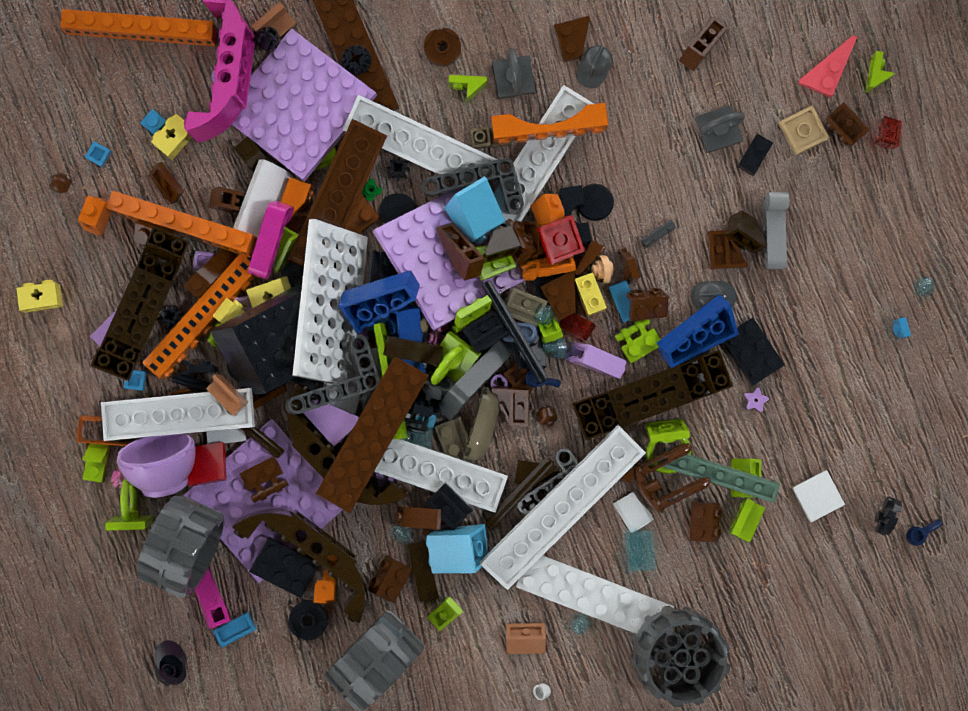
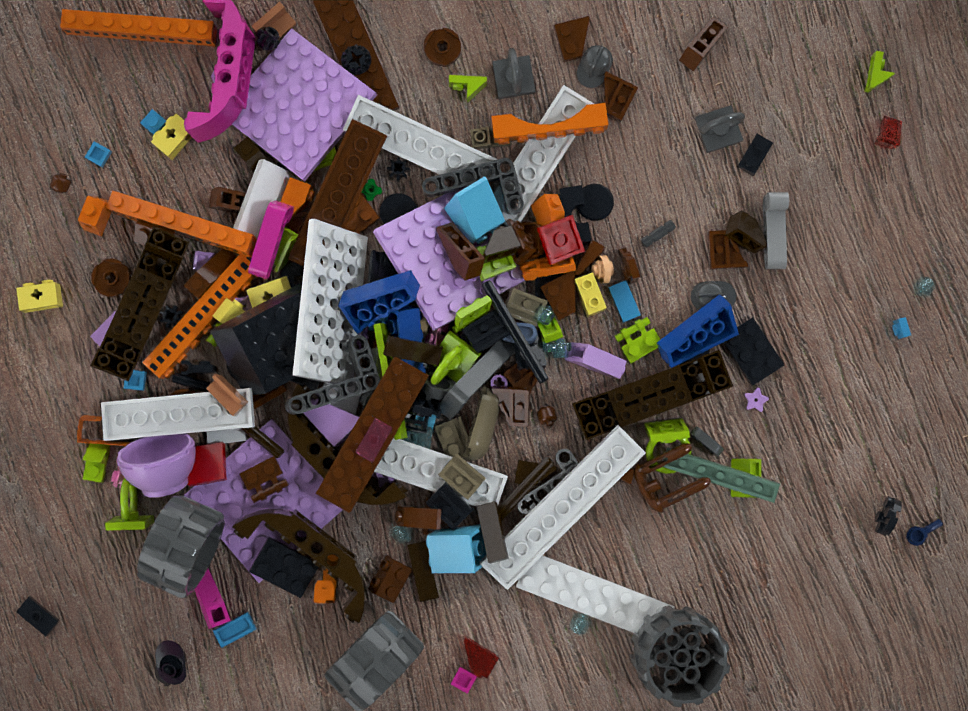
(38, 616): none -> black plate
(104, 269): none -> reddish brown plate
(166, 182): reddish brown plate -> none
(302, 630): black plate -> none
(374, 440): none -> clear pink plate
(444, 613): lime slope -> none
(461, 476): none -> dark tan plate
(463, 679): none -> dark pink plate
(480, 658): none -> clear red slope
(492, 532): none -> dark brown tile
(525, 638): nougat panel -> none
(533, 382): dark blue plate -> none
(542, 691): white hinge -> none
(577, 327): clear red slope -> none
(617, 95): none -> reddish brown wing
(633, 511): white piece -> none
(640, 551): clear light blue plate -> none
(647, 304): reddish brown bracket -> none
(705, 522): reddish brown bracket -> none
(706, 441): none -> dark grey beam
(746, 520): lime panel -> none
(803, 130): tan tile -> none
(818, 496): white tile -> none
(827, 73): coral wing -> none
(846, 124): reddish brown bracket -> none

